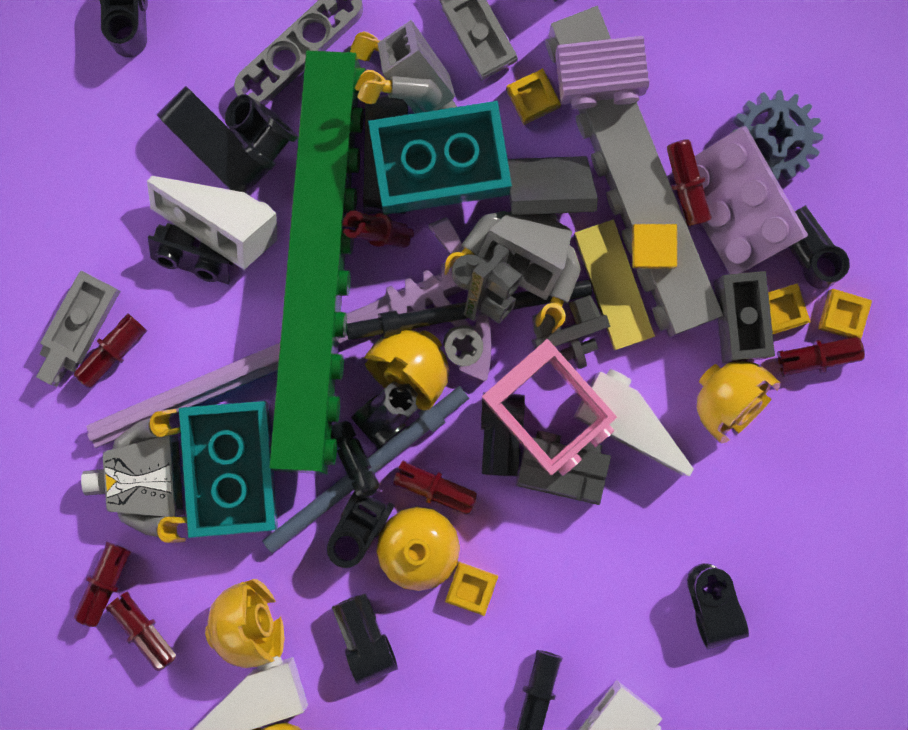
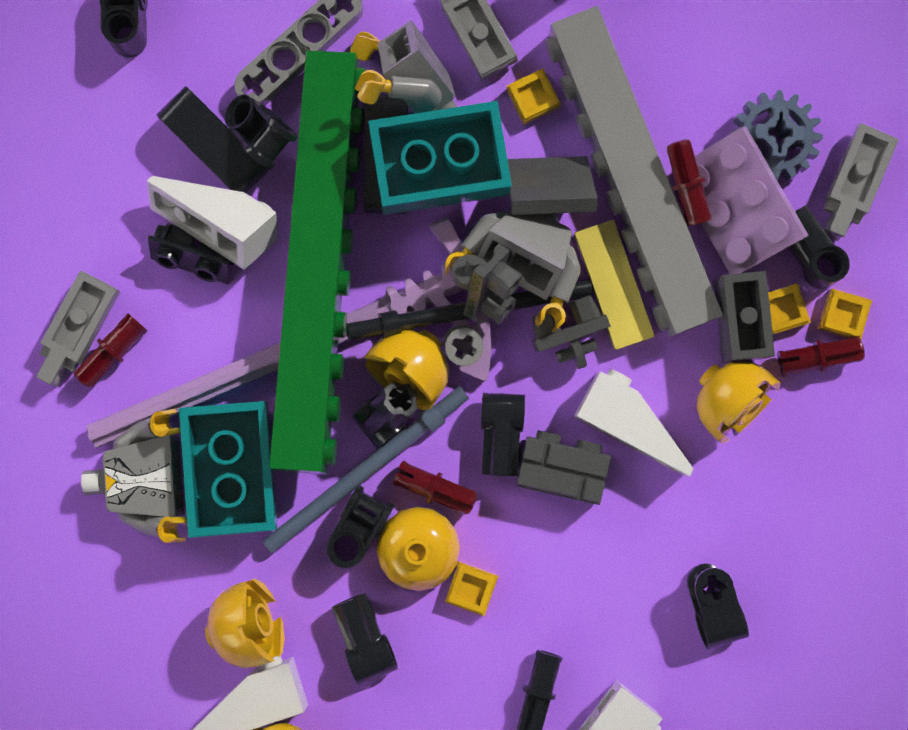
(101, 584): dark red axle -> none
(141, 632): dark red axle -> none
(354, 459): black axle -> none
(377, 229): dark red axle -> none
(595, 433): bright pink window -> none
(602, 71): lavender brick -> none
(654, 246): yellow tile -> none
(858, 178): none -> light grey hinge

